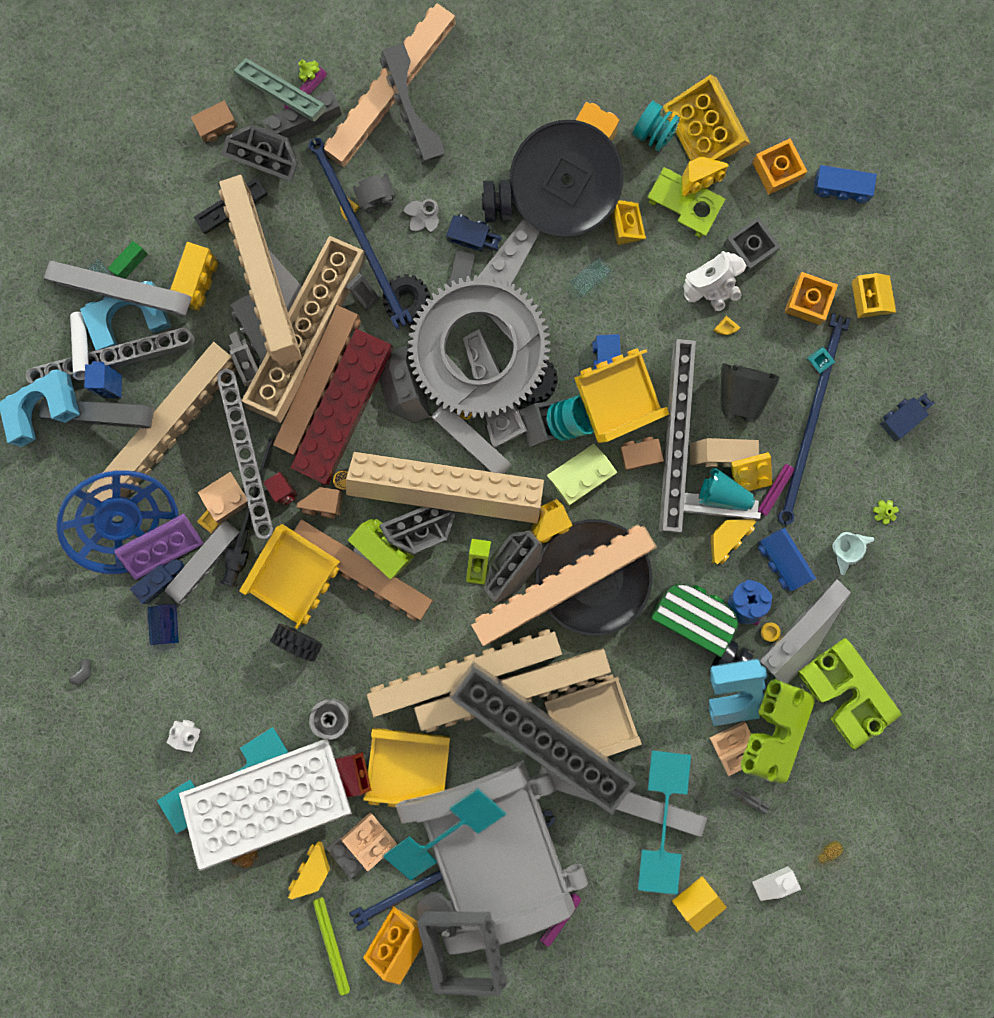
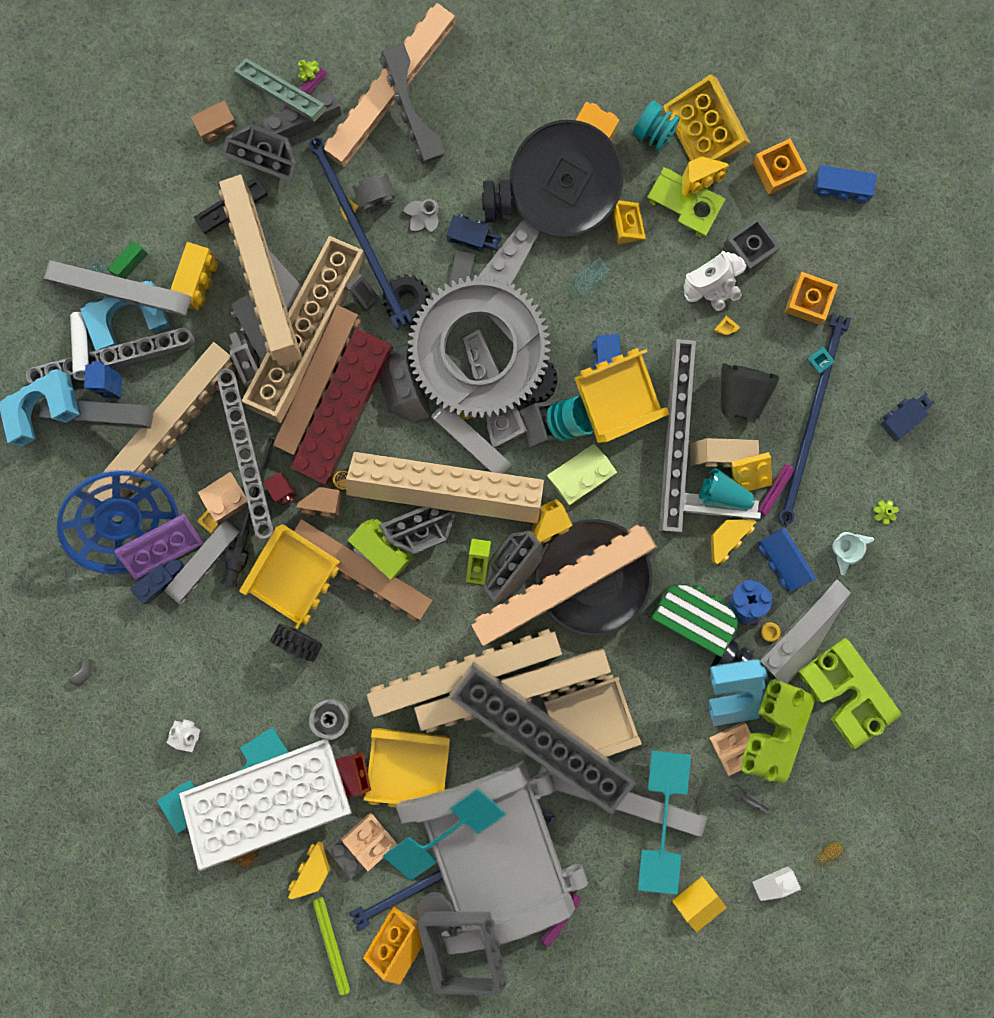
(163, 624): clear blue panel -> none
(641, 454): medium nougat brick -> none
(873, 295): yellow slope -> none

